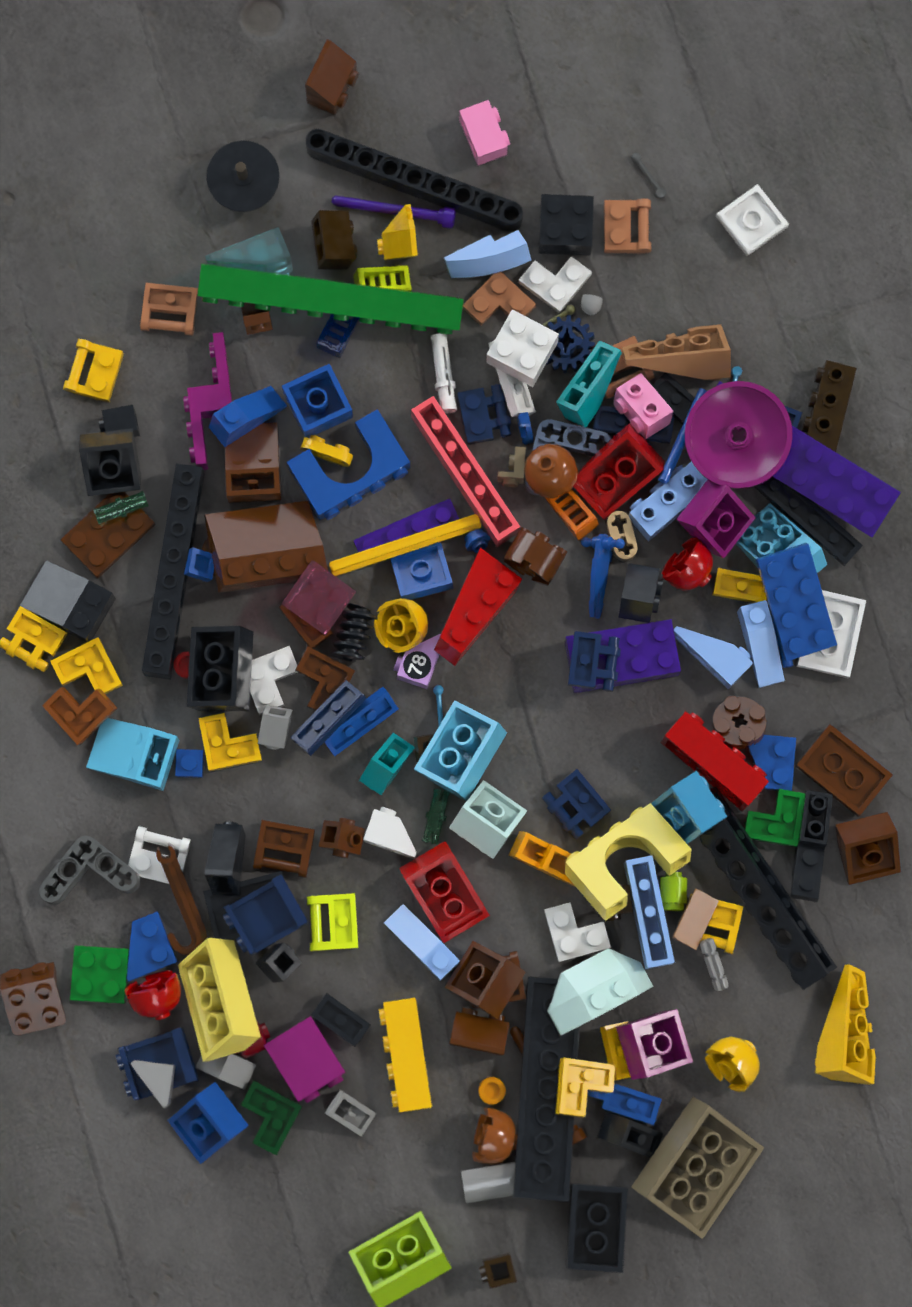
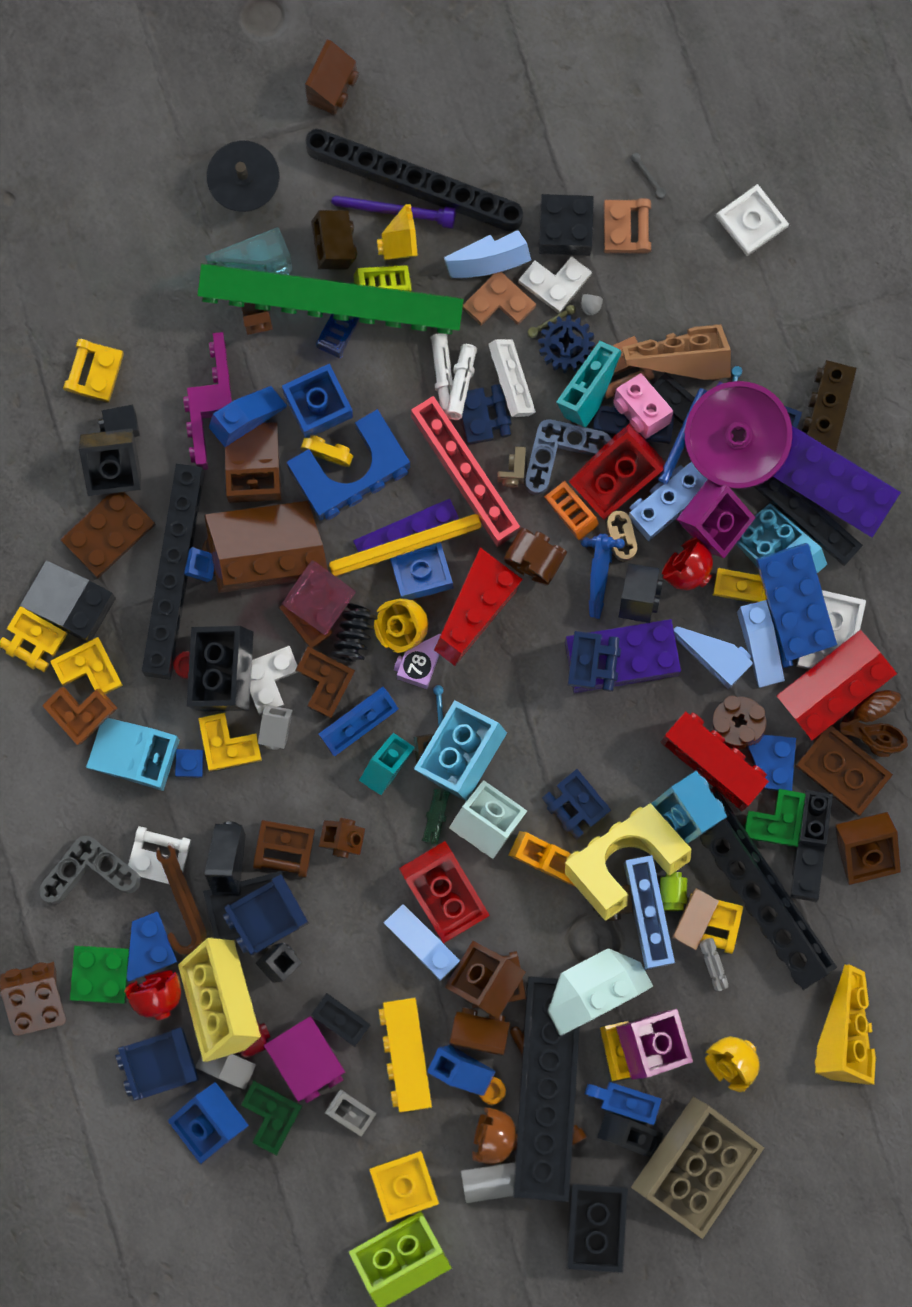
(120, 507): clear green pin -> none
(158, 1079): light grey slope -> none
(169, 300): nougat plate -> none
(328, 717): dark blue tile -> none
(341, 919): neon yellow plate -> none
(389, 833): white slope -> none
(404, 1186): none -> yellow plate
(461, 1070): none -> blue slope
(463, 372): none -> white pin
(476, 539): blue plate -> none
(483, 132): bright pink brick -> none
(498, 1270): dark brown brick -> none
(522, 348): white brick -> none
(525, 428): blue tile -> none
(550, 470): dark orange cylinder -> none
(574, 941): white plate -> none
(576, 1079): yellow plate -> none
(836, 684): none -> red slope
(880, 737): none -> reddish brown animal

